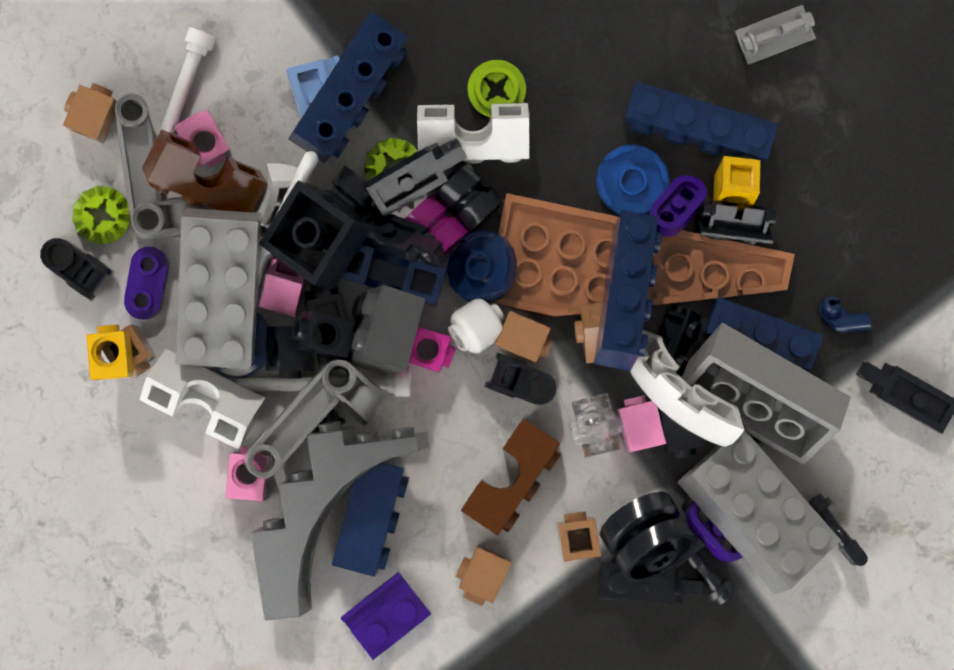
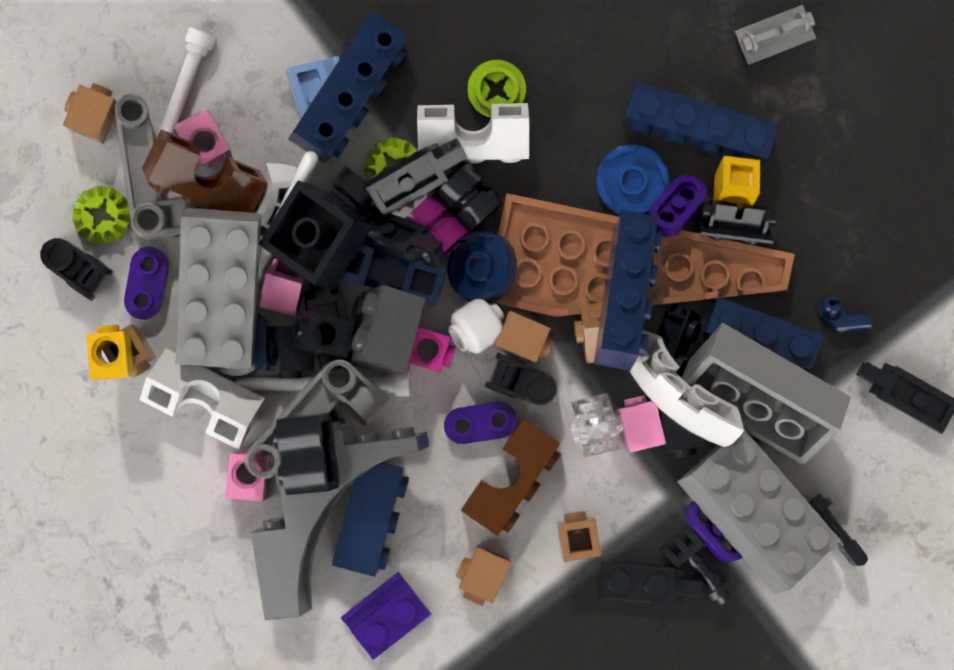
(306, 454): none -> black brick
(480, 422): none -> dark purple plate
(647, 537): black wheel -> none

